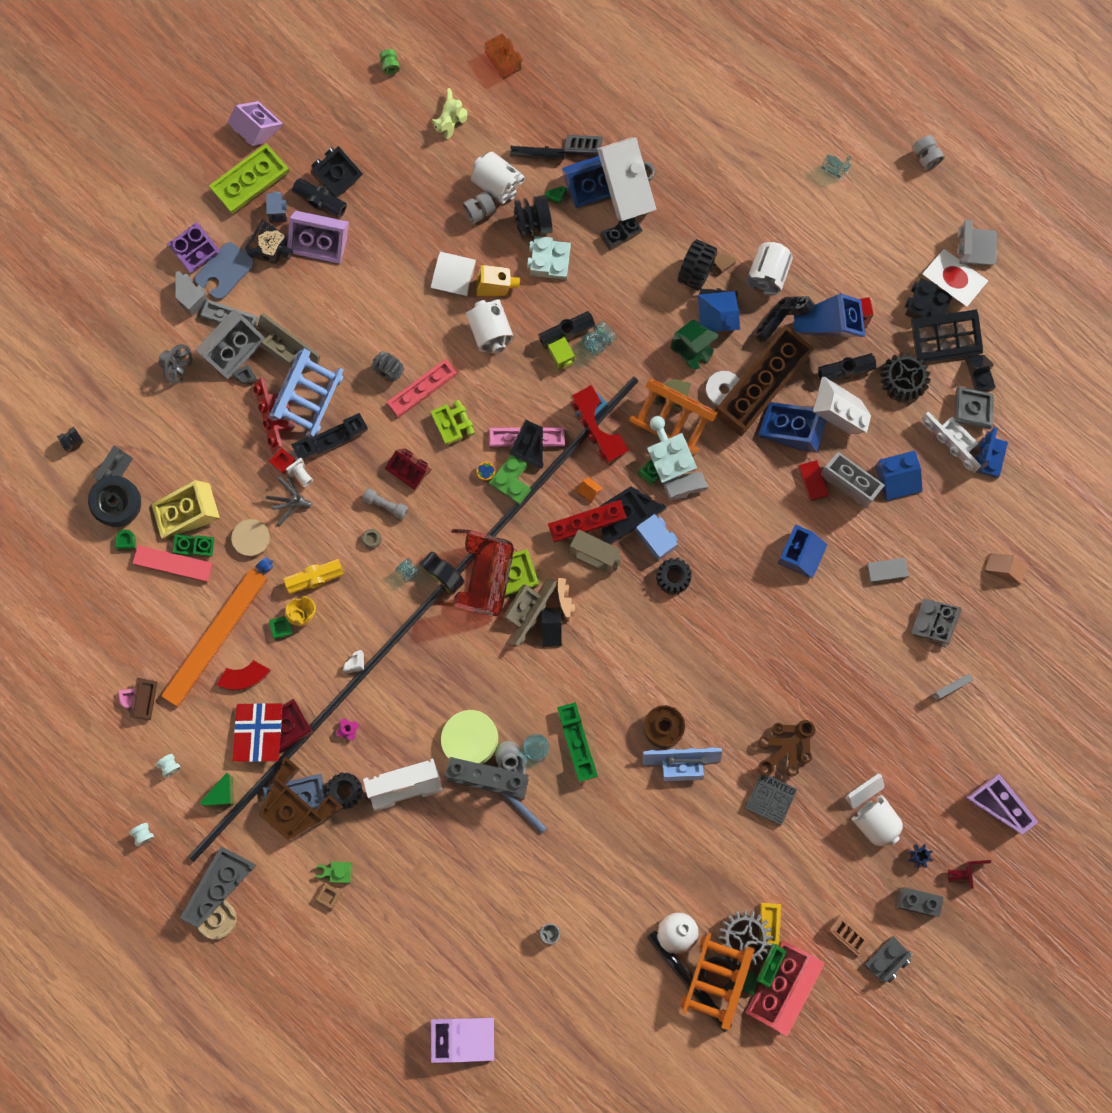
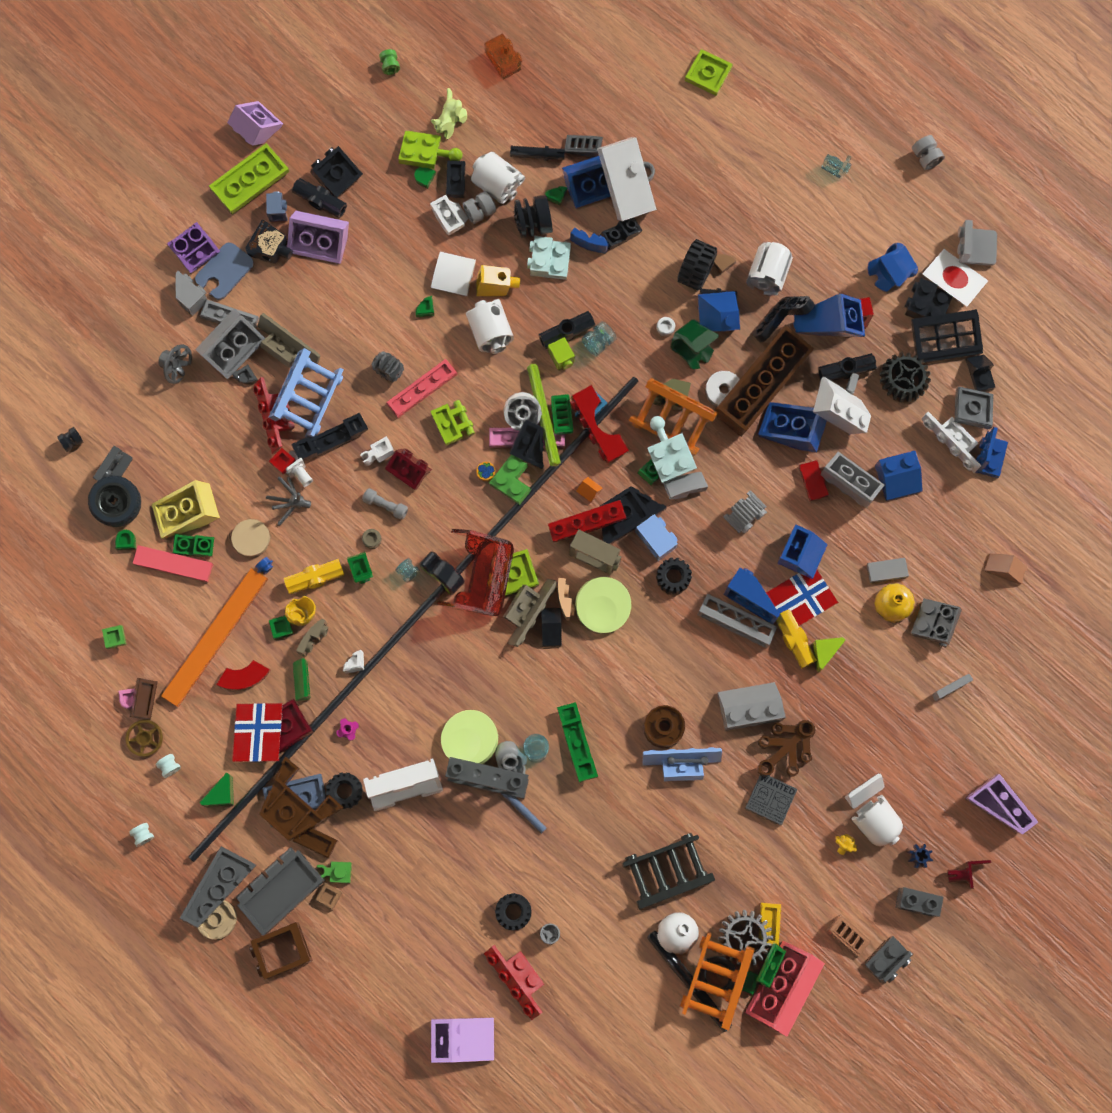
(114, 637): none -> bright green tile
(144, 738): none -> pearl gold wheel
(280, 892): none -> dark grey hinge
(301, 680): none -> green slope
(301, 945): none -> reddish brown window
(316, 632): none -> dark tan slope
(317, 842): none -> reddish brown tile
(360, 568): none -> green bracket
(380, 450): none -> white plate
(422, 150): none -> lime plate
(424, 176): none -> green tile
(425, 308): none -> green tile
(448, 214): none -> white slope
(455, 179): none -> black plate
(501, 907): none -> black tyre
(518, 977): none -> red bracket
(521, 407): none -> white cylinder
(545, 421): none -> lime axle
(561, 402): none -> green slope
(594, 243): none -> blue slope
(603, 604): none -> yellowish green piece
(664, 890): none -> pearl dark grey fence
(665, 326): none -> white tile
(708, 72): none -> lime tile
(735, 625): none -> light grey fence
(746, 512): none -> light grey brick
(749, 593): none -> blue slope
(751, 706): none -> light grey slope
(795, 639): none -> yellow piece
(803, 597): none -> sticker
(825, 649): none -> lime slope
(845, 843): none -> yellow plant
(852, 382): none -> light grey tile
(887, 604): none -> yellow cylinder
(893, 267): none -> blue piece

